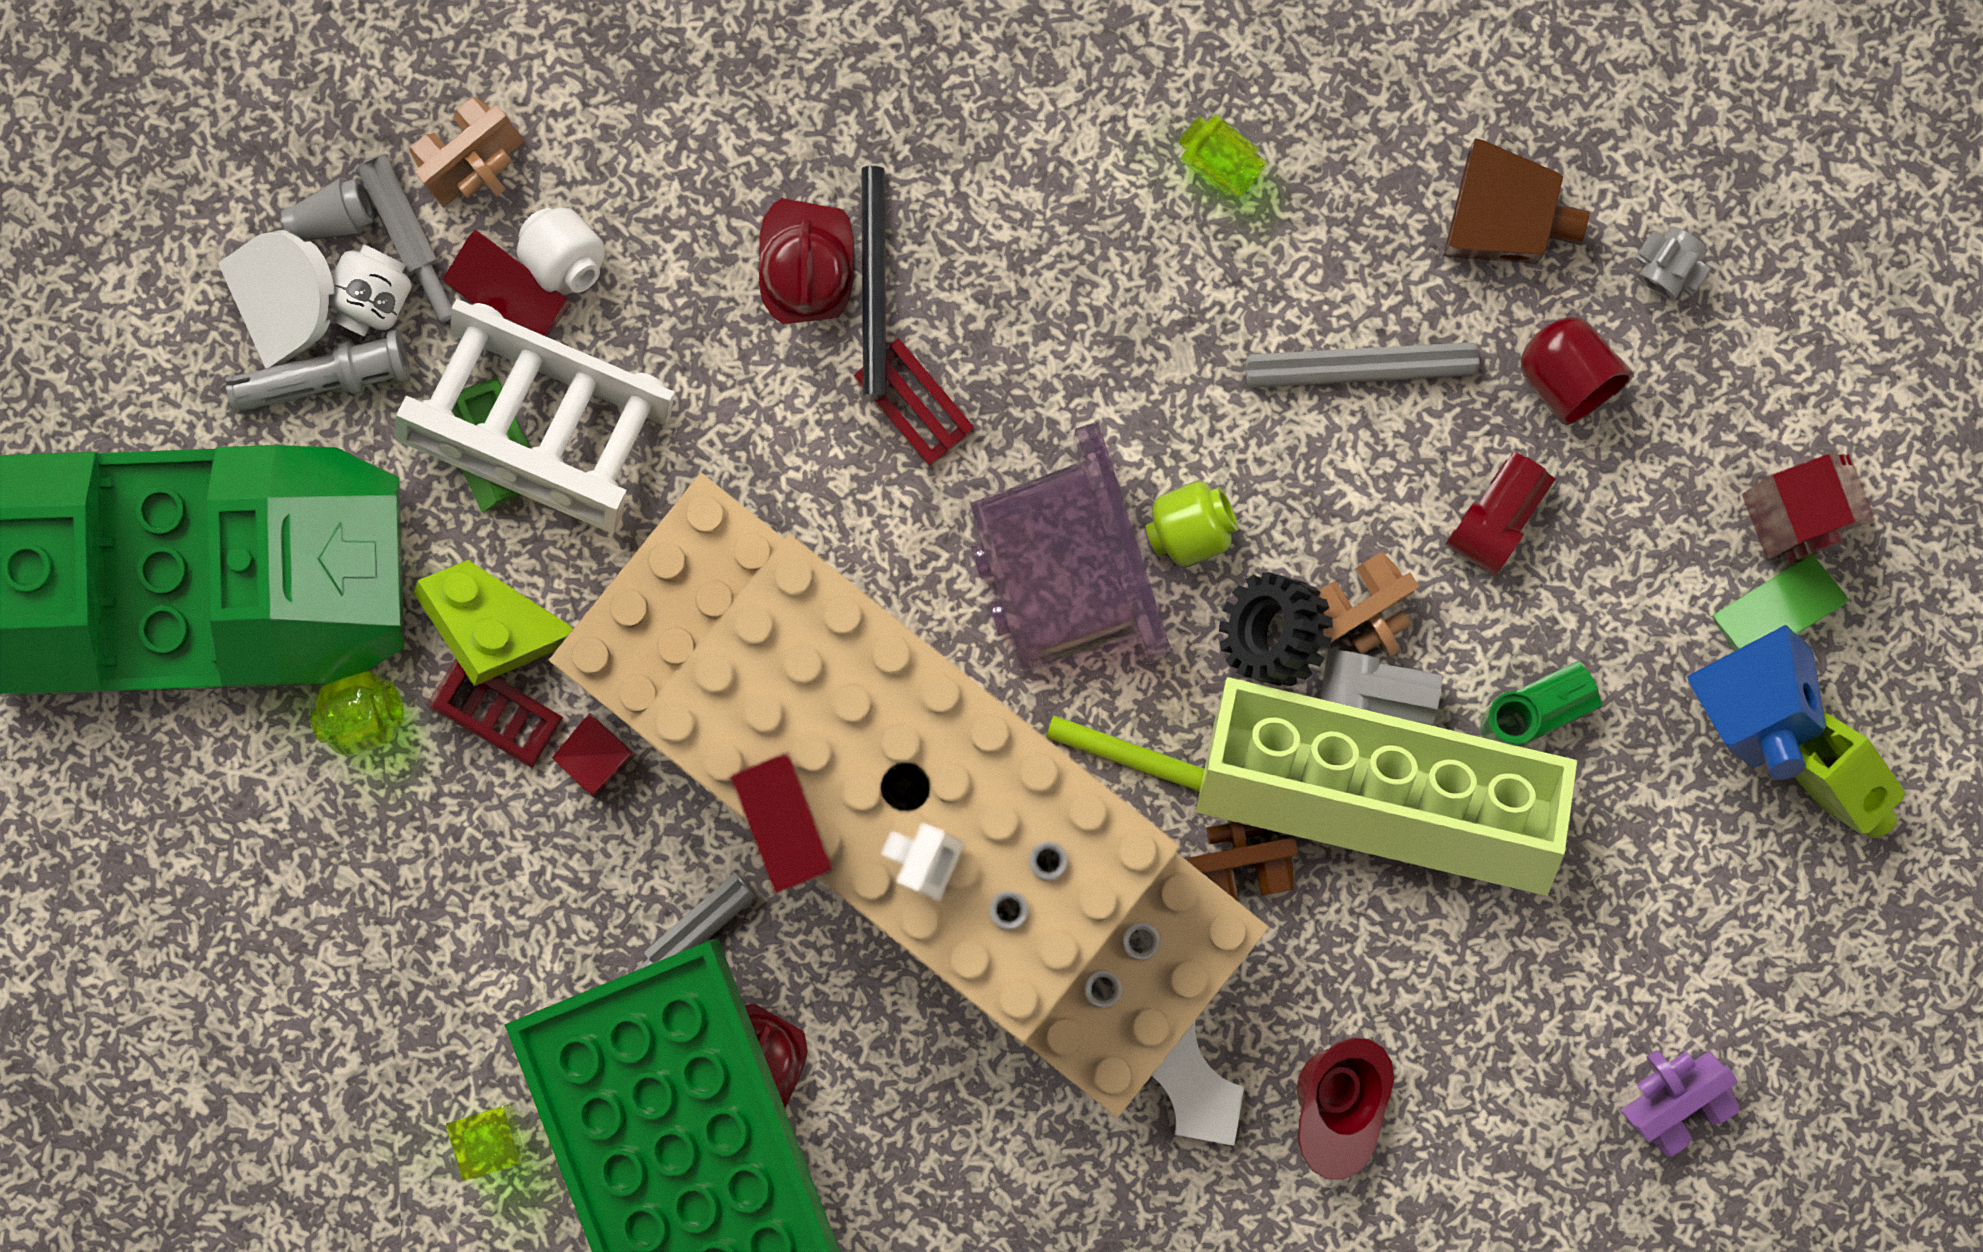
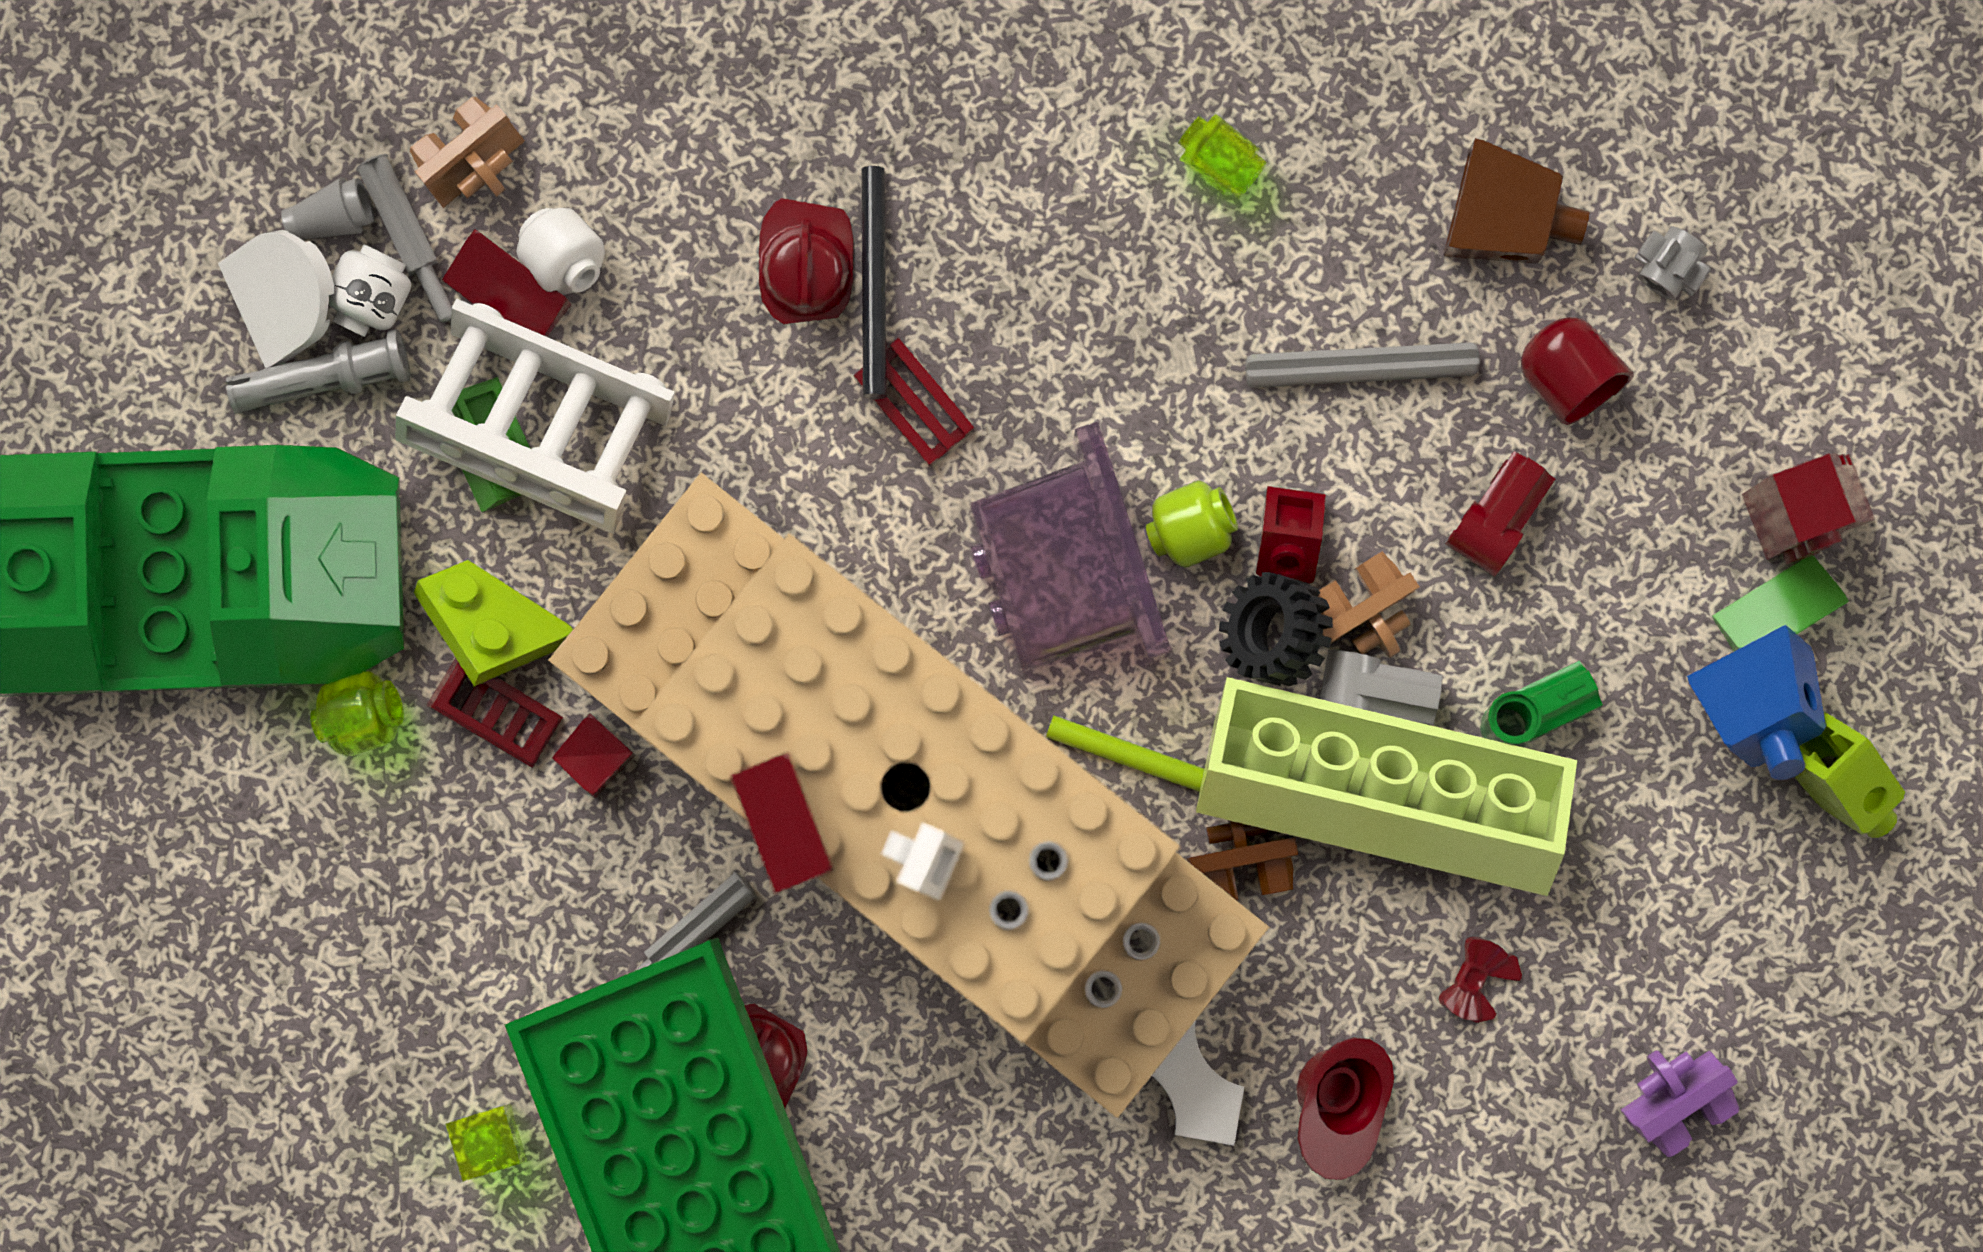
(1291, 533): none -> dark red bracket
(1482, 960): none -> dark red piece

